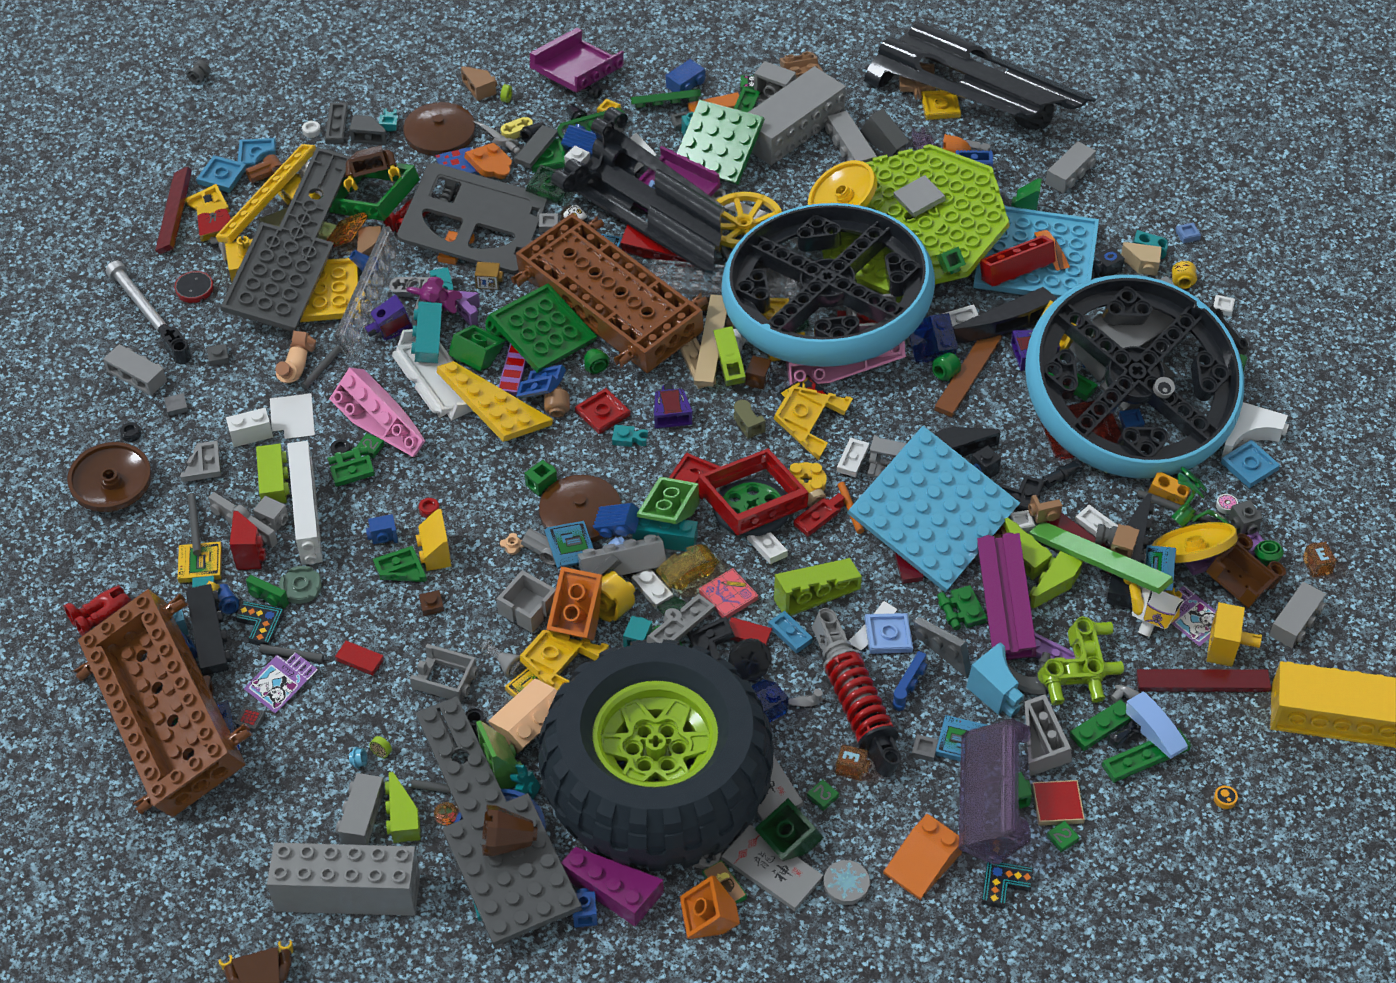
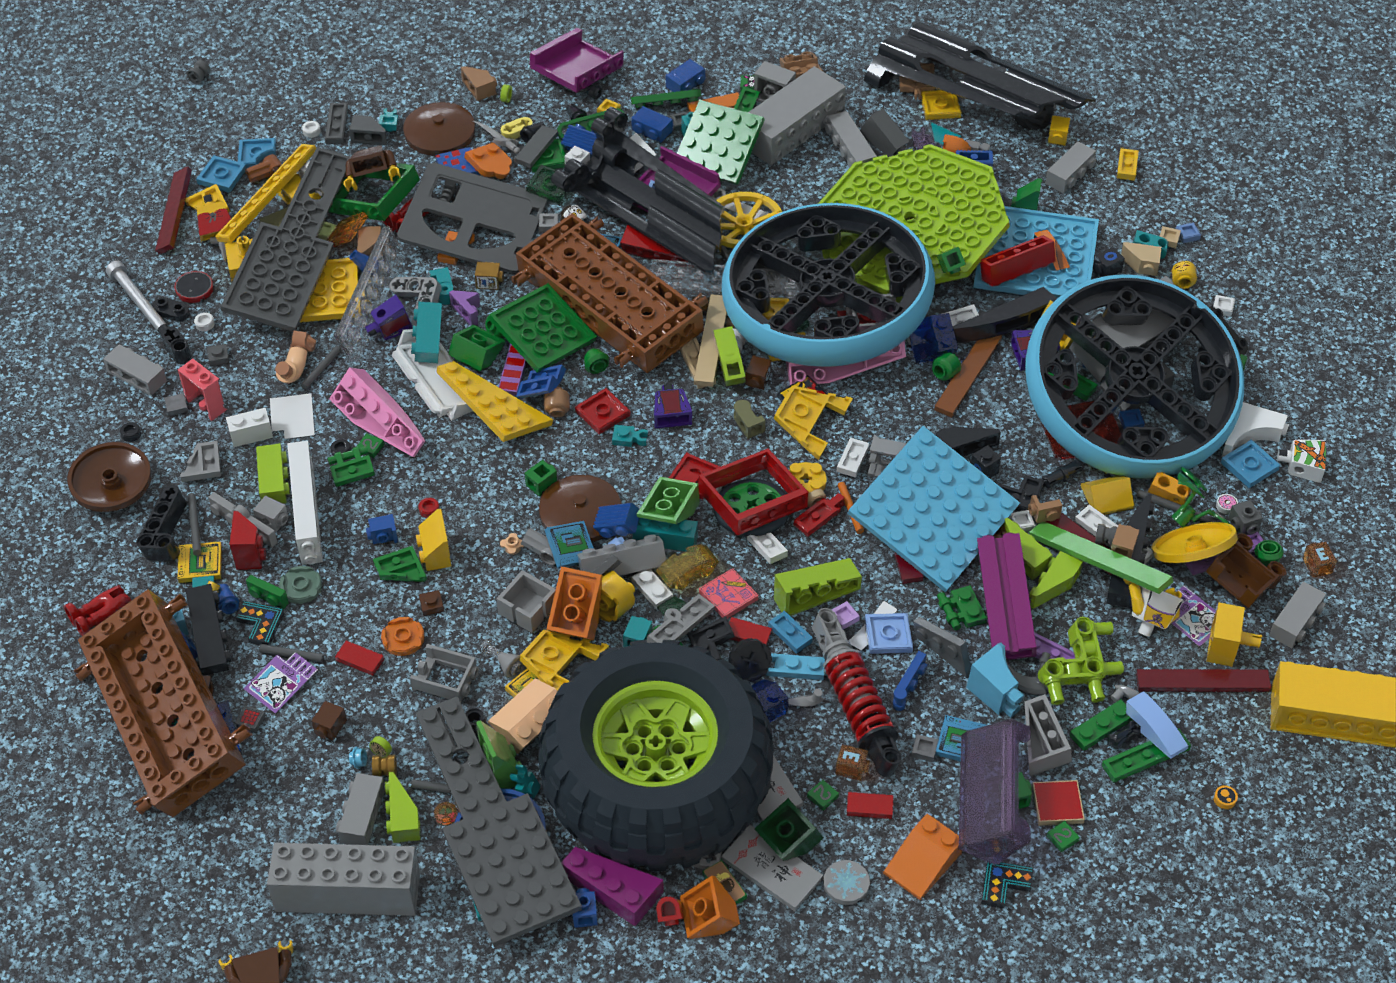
(156, 538): none -> black beam
(171, 309): none -> black plate
(199, 380): none -> coral window
(204, 322): none -> white tile
(329, 720): none -> reddish brown brick
(383, 766): none -> pearl gold wheel
(402, 636): none -> orange tile
(434, 292): magenta animal -> none
(506, 831): reddish brown cone -> none
(652, 124): none -> blue brick
(669, 910): none -> red plate
(797, 667): none -> medium azure hinge
(845, 183): yellow dish -> none
(846, 615): none -> lavender tile
(870, 805): none -> red tile
(919, 196): light grey tile -> none
(939, 133): none -> teal sticker
(1059, 130): none -> yellow brick
(1109, 494): none -> yellow slope
(1127, 164): none -> yellow plate
(1162, 559): dark azure tile -> none
(1164, 387): light grey tile -> none
(1171, 235): none -> tan plate
(1305, 459): none -> torso

